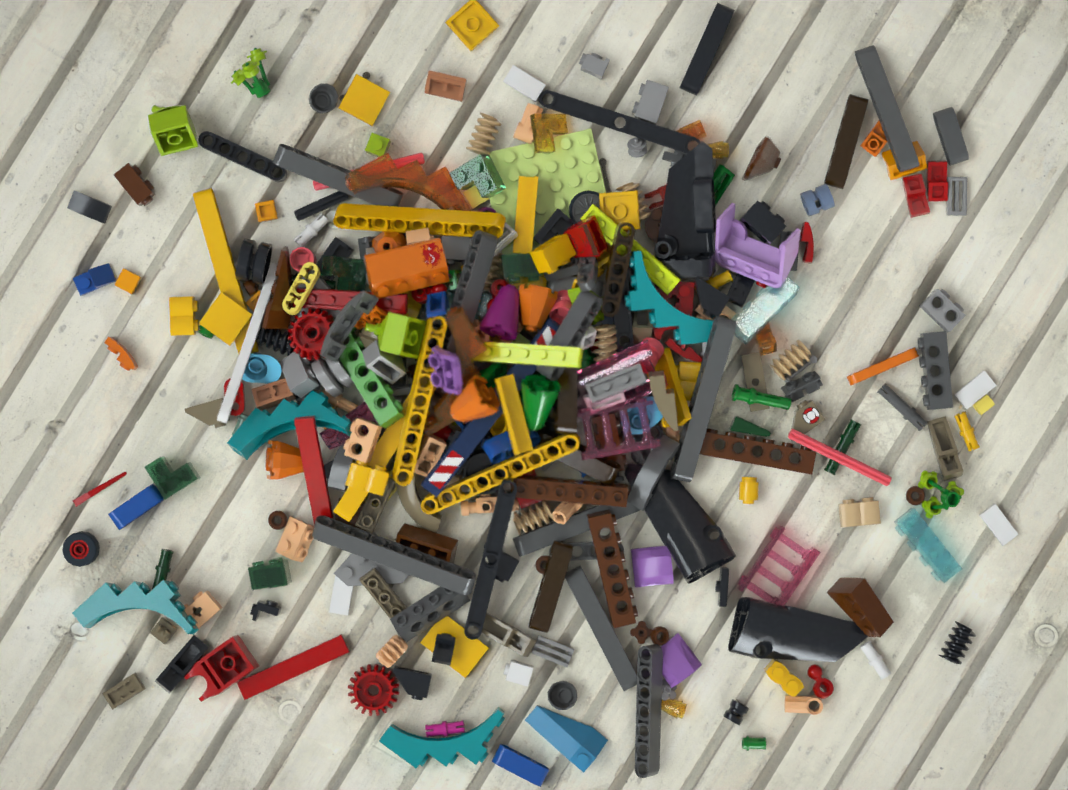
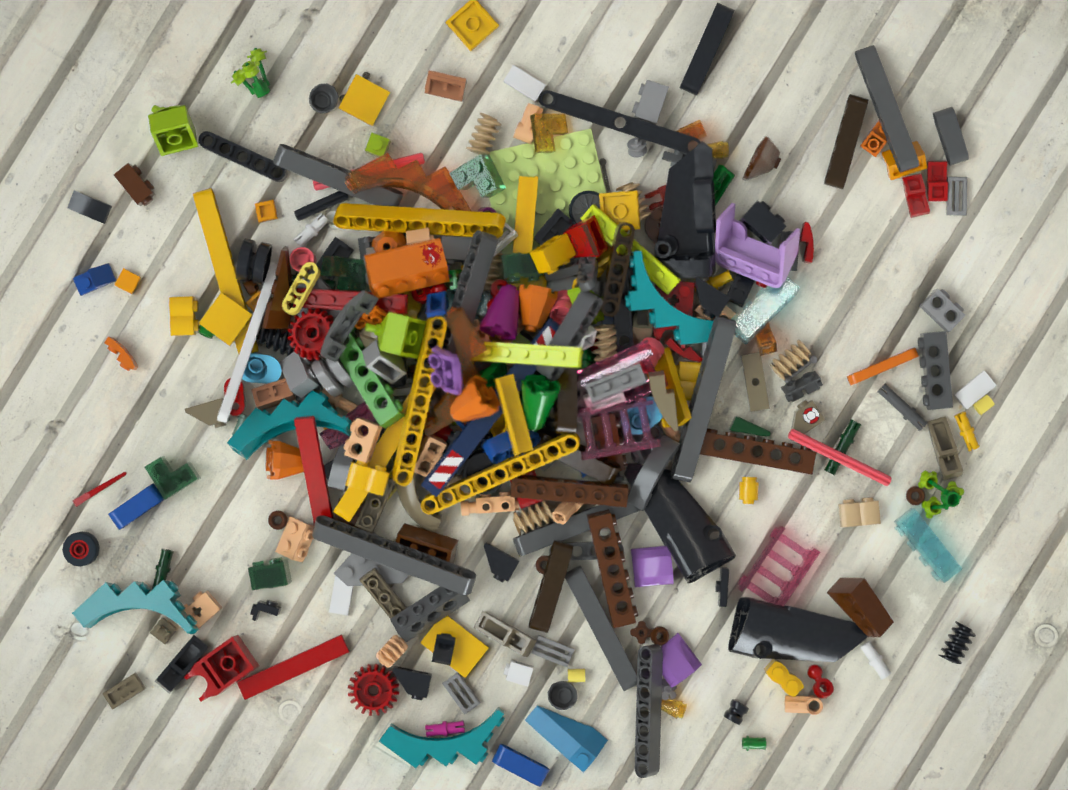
(456, 699): none -> light grey tile
(474, 197): light yellow tile -> none
(494, 547): black beam -> none
(576, 675): none -> light yellow hinge
(593, 64): light grey brick -> none
(752, 396): green pin -> none
(822, 195): sand blue wheel -> none
(998, 524): white tile -> none

